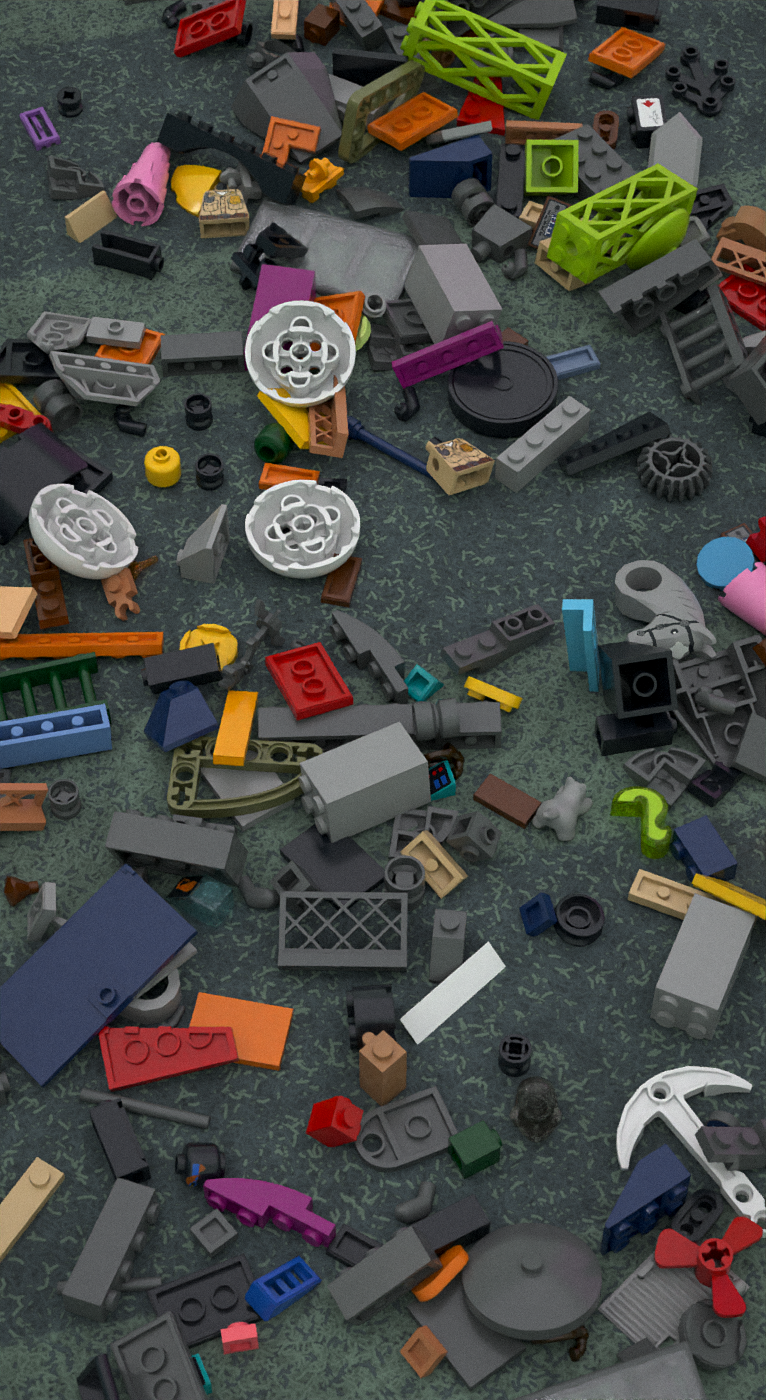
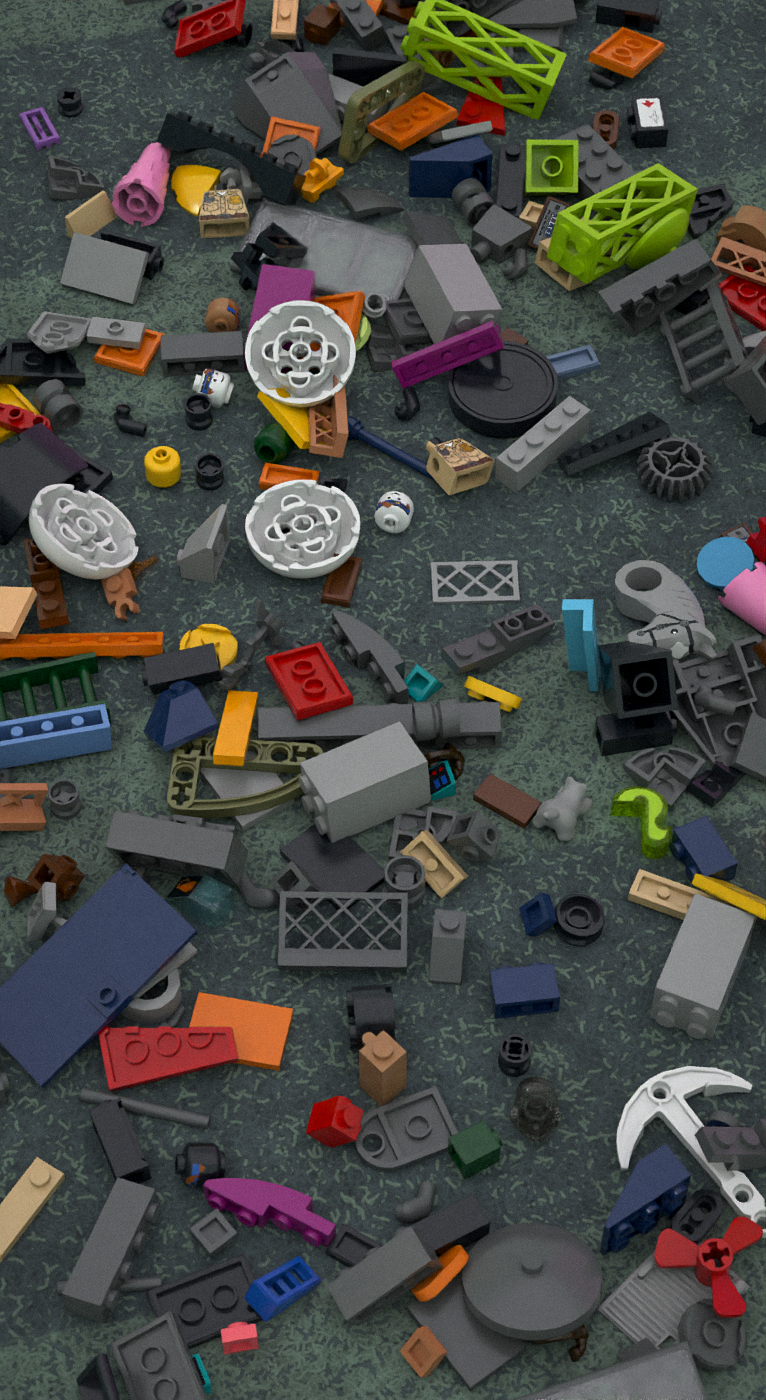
(57, 870): none -> reddish brown brick
(104, 268): none -> light grey tile
(105, 378): light grey wedge -> none
(215, 386): none -> white head
(222, 314): none -> medium nougat head
(293, 150): none -> dark grey tile
(394, 512): none -> white head
(452, 993): white sticker -> none
(461, 597): none -> light grey window
(519, 131): nougat tile -> none
(524, 990): none -> dark blue brick
(677, 148): light grey tile -> none
(696, 231): light grey tile -> none
(707, 104): black plant -> none

